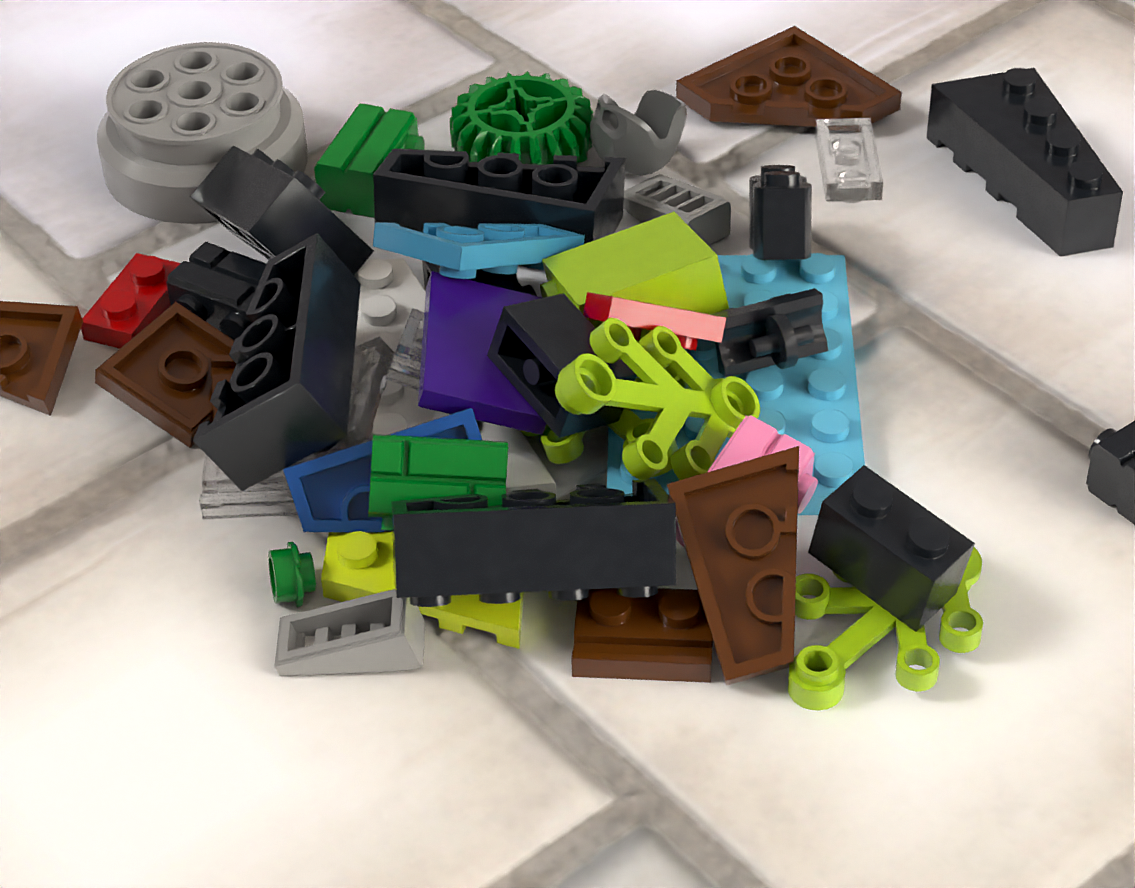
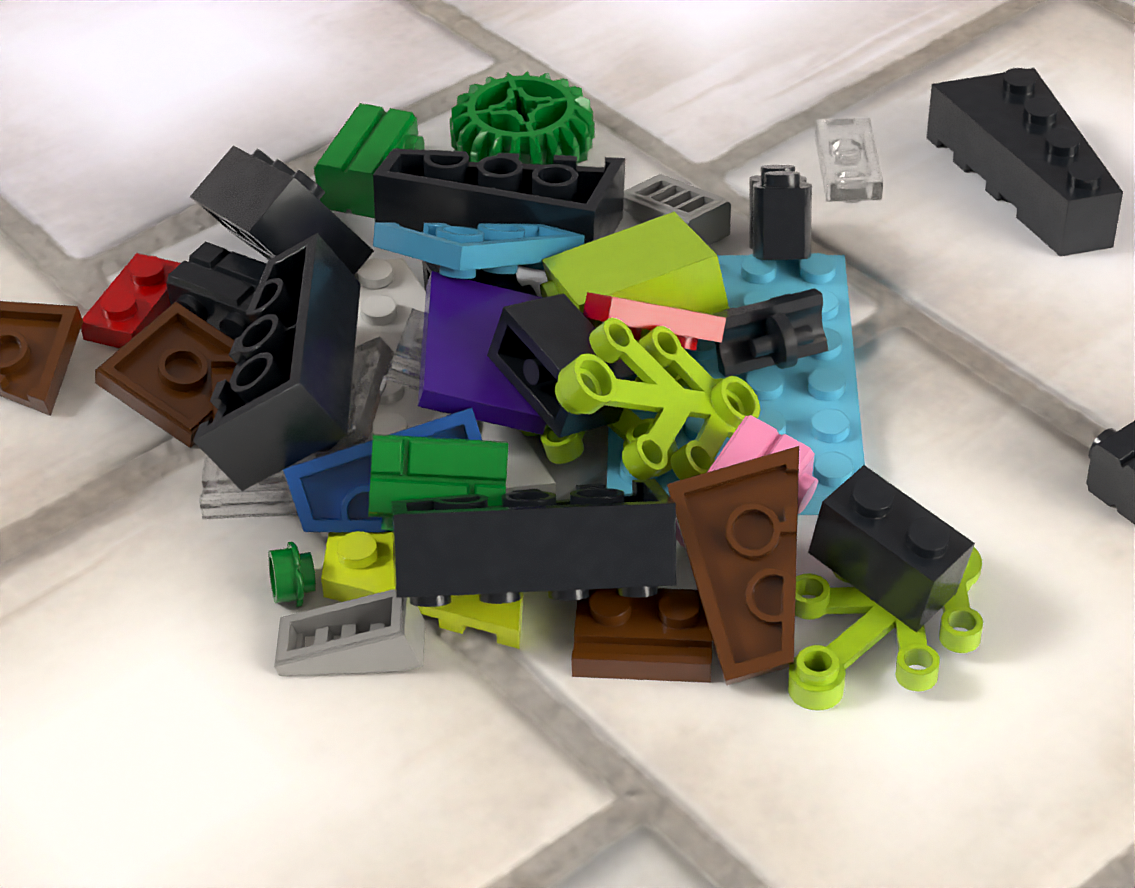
(179, 117): light grey wheel -> none
(643, 138): dark grey helmet -> none
(789, 83): reddish brown plate -> none

